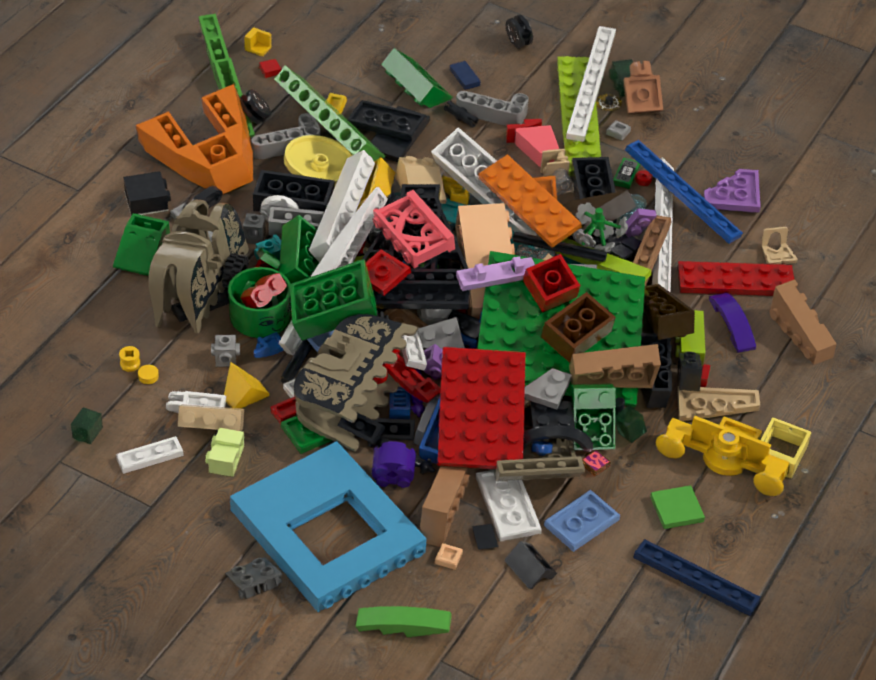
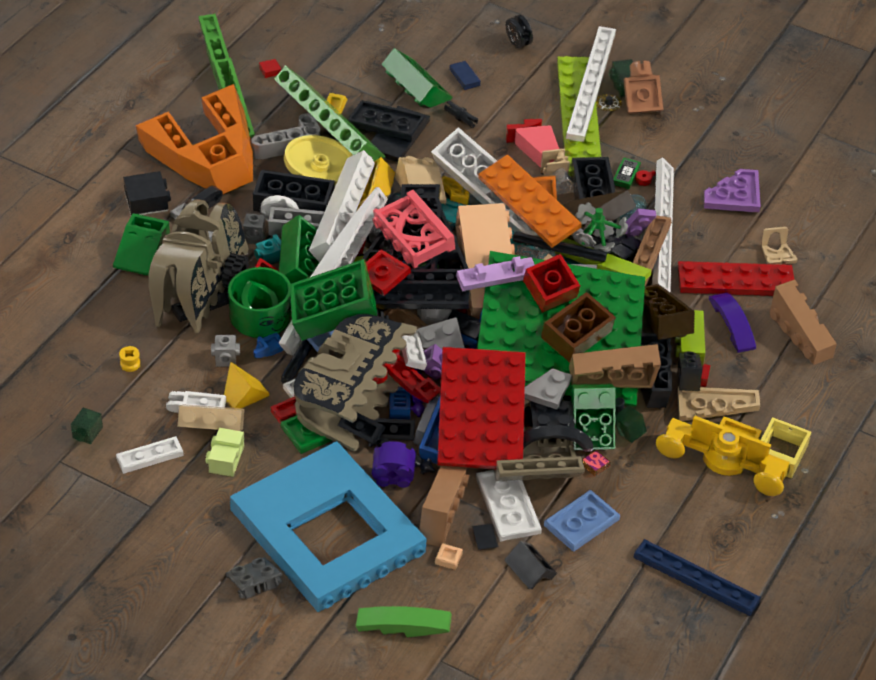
(148, 374): yellow tile -> none
(254, 106): black head -> none
(258, 41): yellow panel -> none
(263, 291): brick -> none
(268, 257): green tile -> none
(494, 109): light grey beam -> none
(542, 447): blue tile -> none
(618, 130): light grey tile -> none
(677, 507): bright green tile -> none
(683, 191): blue tile -> none

